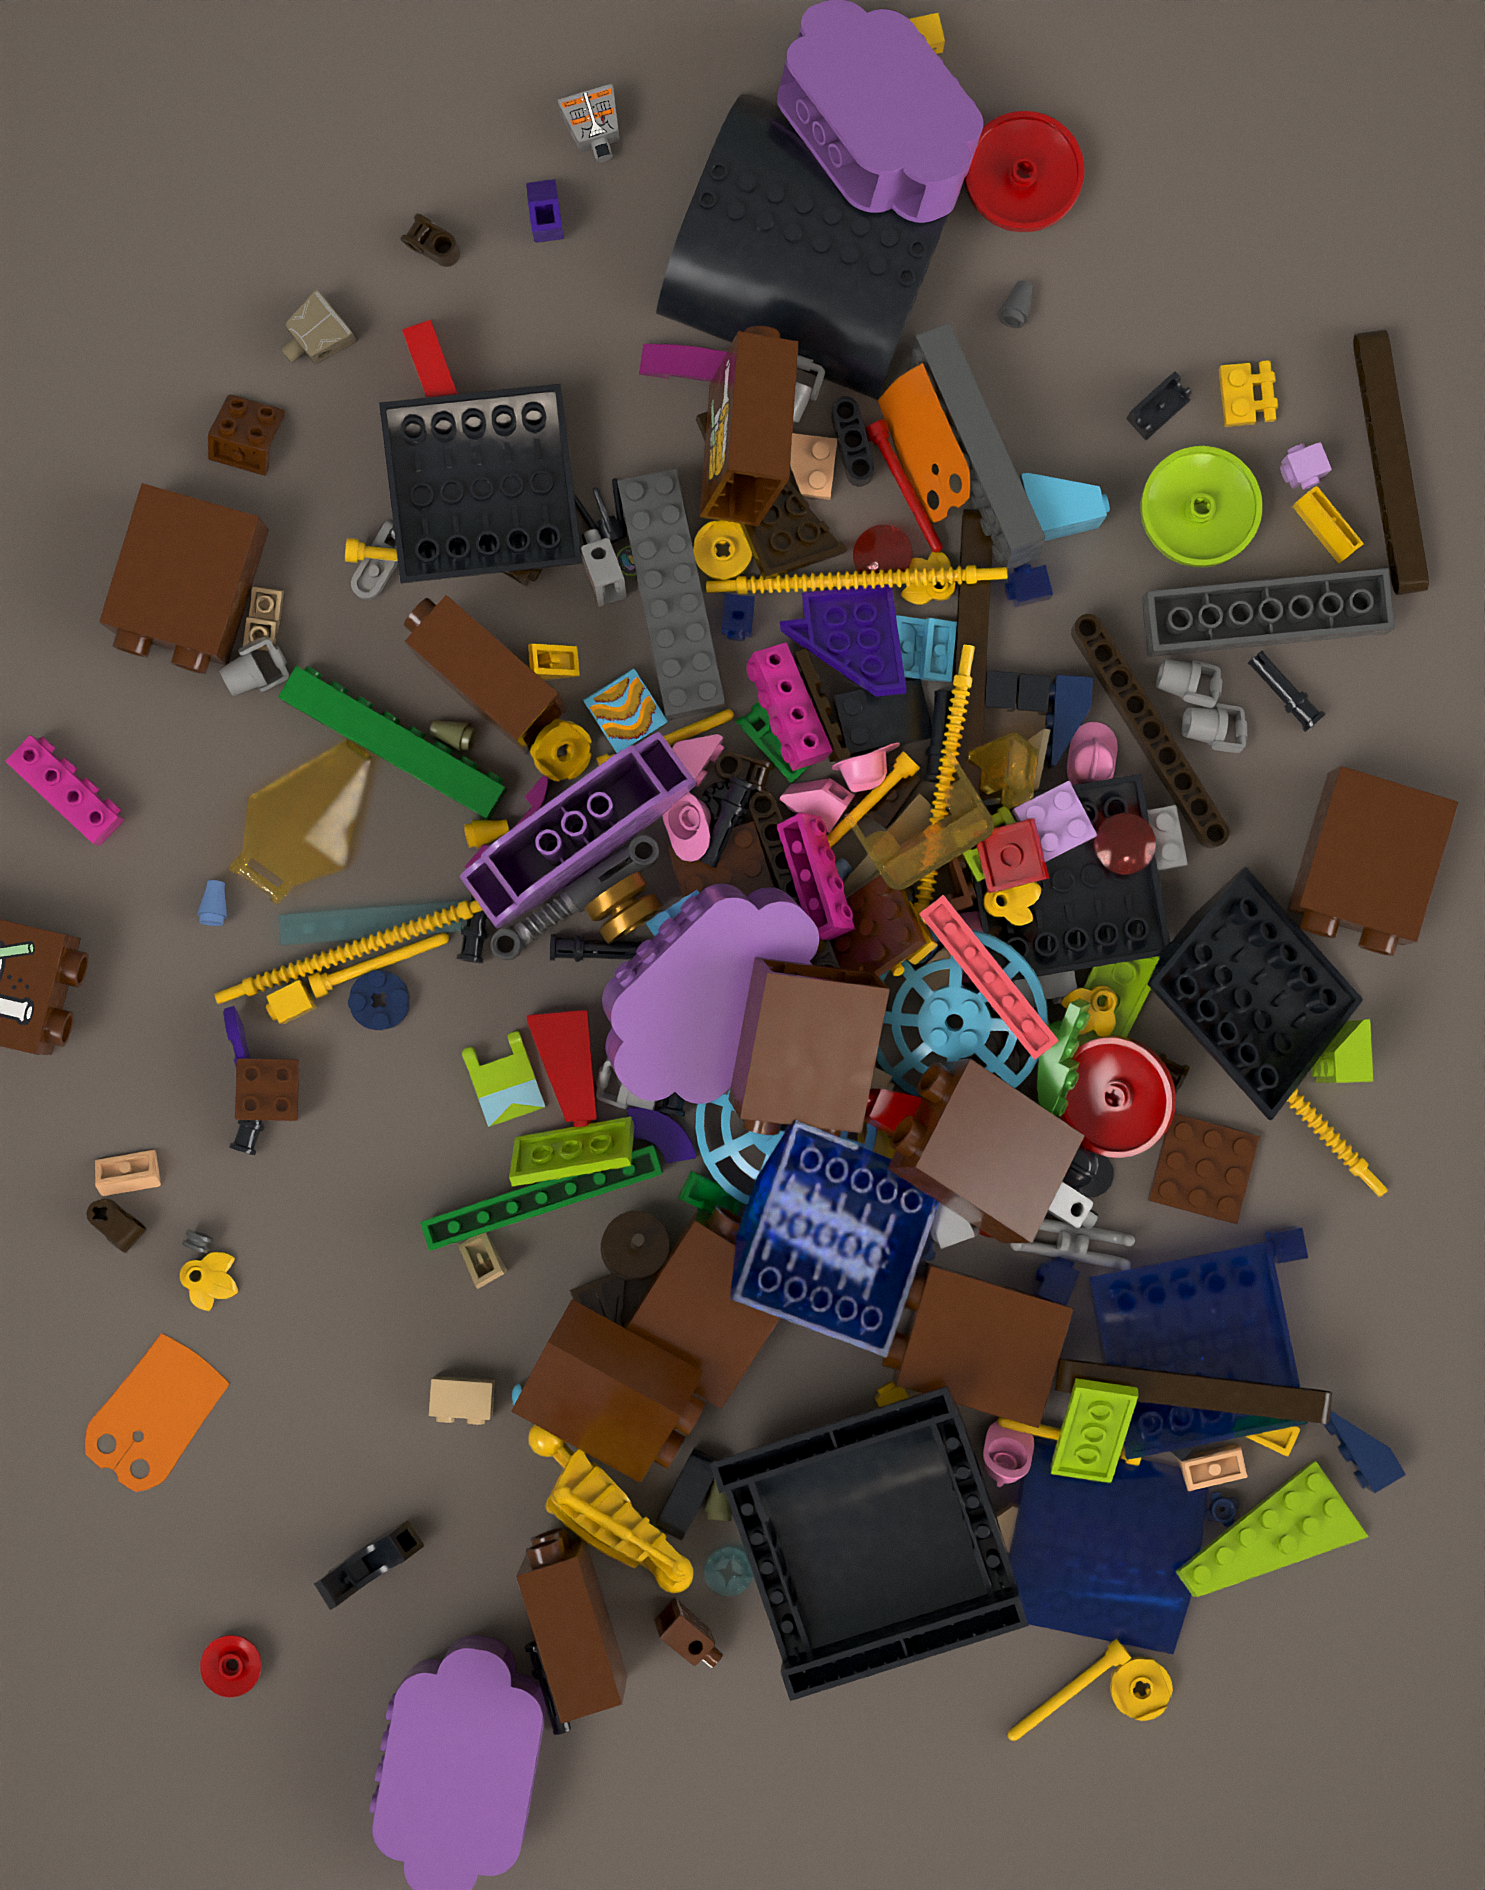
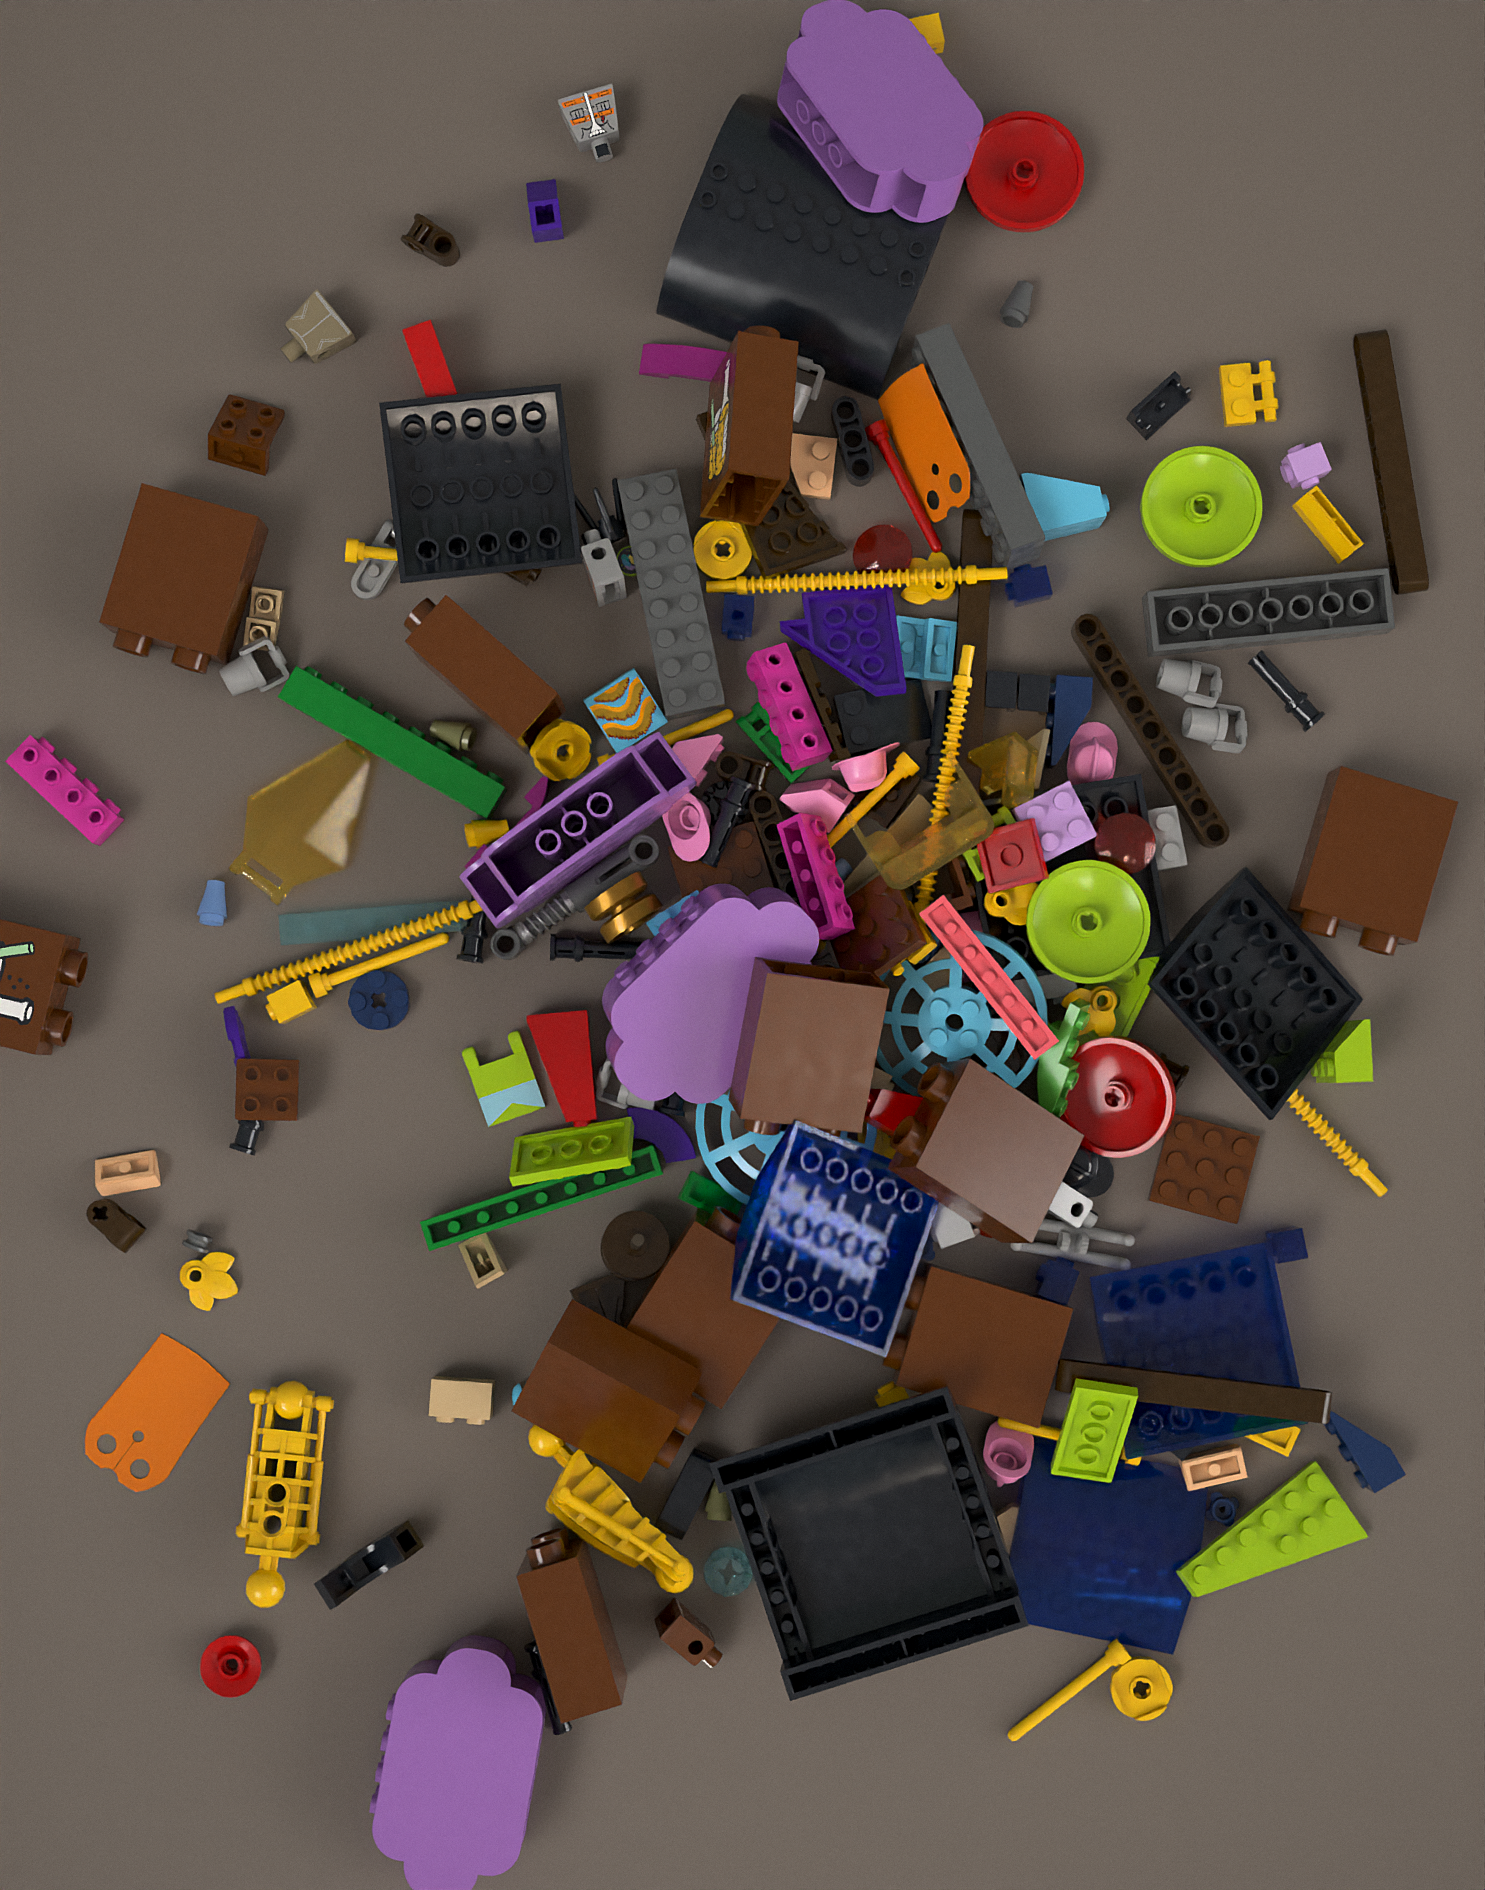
(290, 1401): none -> yellow piece
(554, 661): yellow slope -> none
(1088, 922): none -> lime dish

